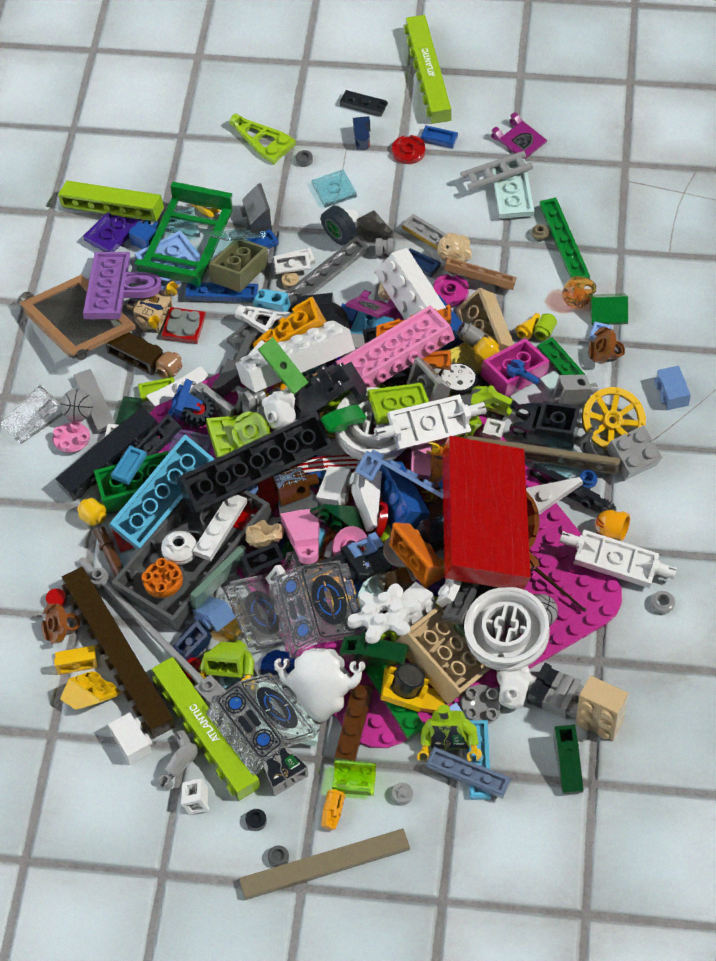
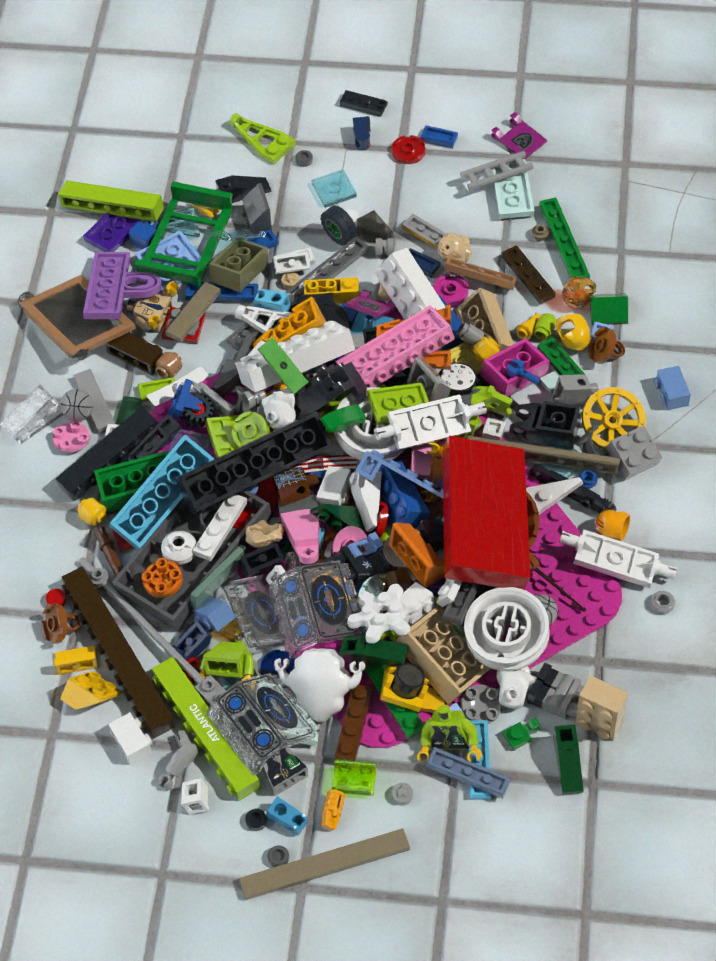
(129, 465): dark azure tile -> none
(193, 312): none -> dark tan tile
(241, 185): none -> black slope
(286, 816): none -> dark azure leg
(343, 288): none -> yellow slope
(428, 69): lime brick -> none
(520, 735): none -> green plate
(528, 274): none -> dark brown plate
(577, 337): none -> yellow piece

